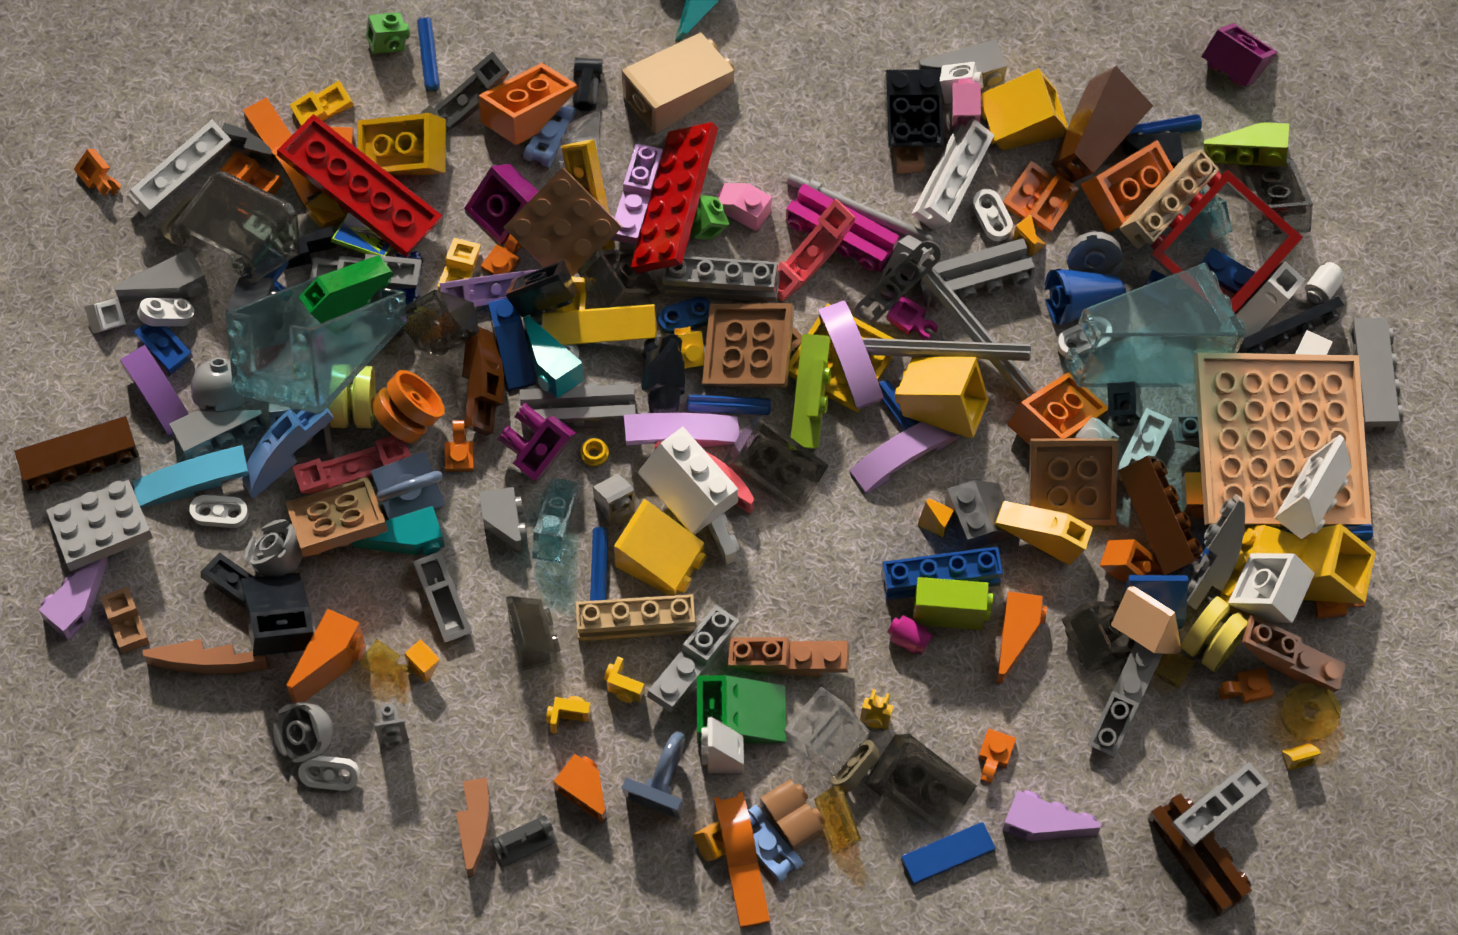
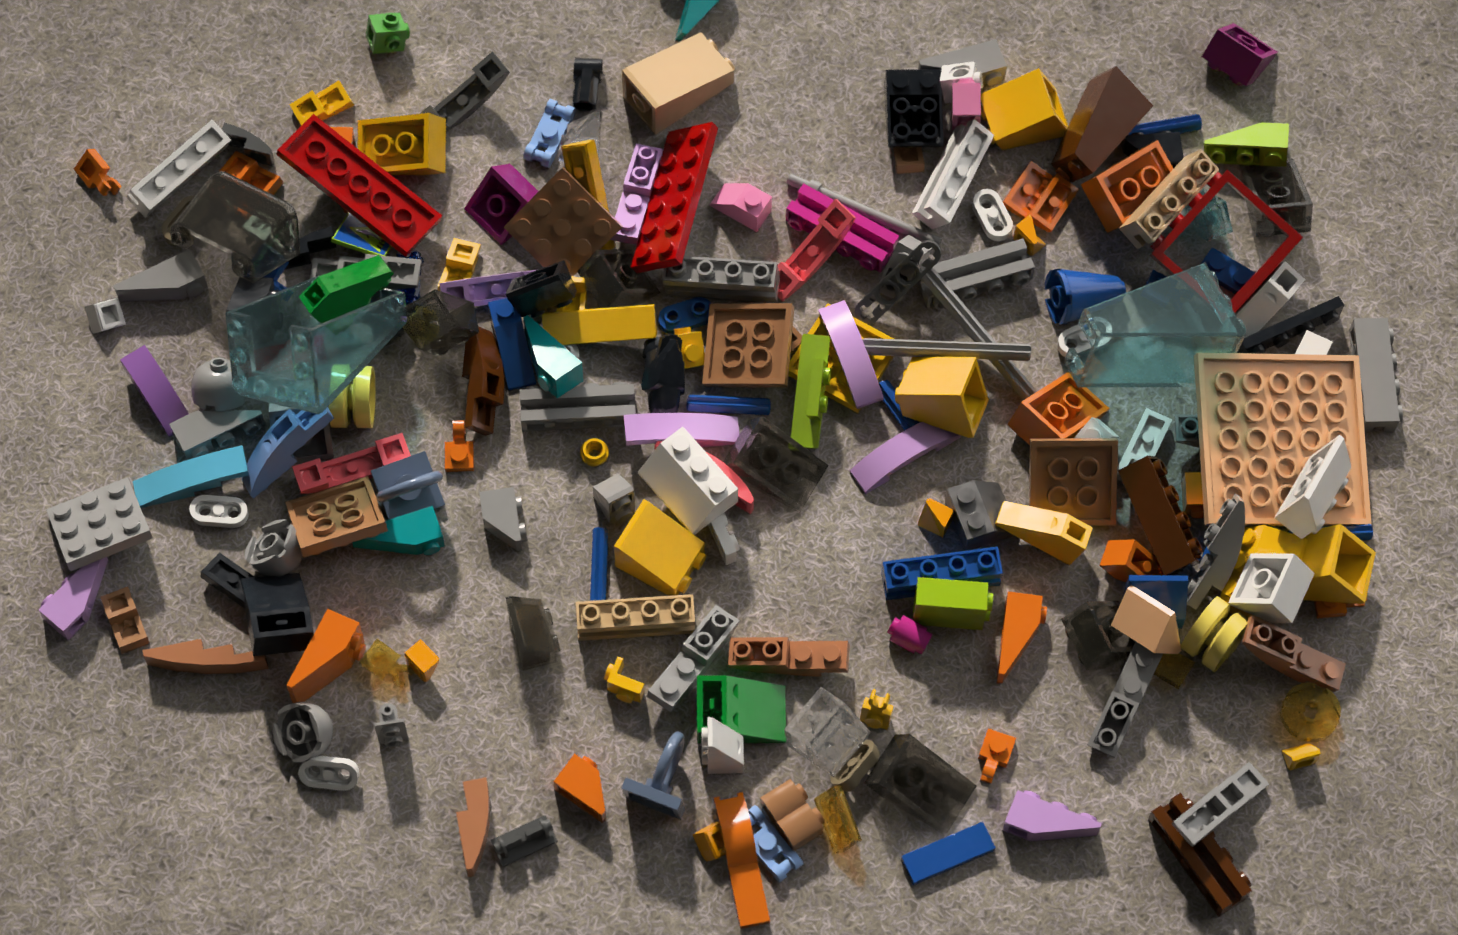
(76, 454): reddish brown brick -> none
(164, 346): blue plate -> none
(165, 312): white plate -> none
(274, 133): orange piece -> none
(325, 211): light orange slope -> none
(407, 406): orange wheel -> none
(428, 54): blue axle -> none
(442, 597): light grey slope -> none
(502, 259): orange plate -> none
(525, 103): orange slope -> none
(543, 449): magenta brick -> none
(555, 520): clear light blue slope -> none
(572, 708): yellow bracket -> none
(709, 218): bright green brick -> none
(909, 317): dark pink plate -> none
(1095, 254): light grey tile -> none
(1122, 393): black brick -> none
(1250, 685): orange plate -> none
(1324, 283): white brick -> none

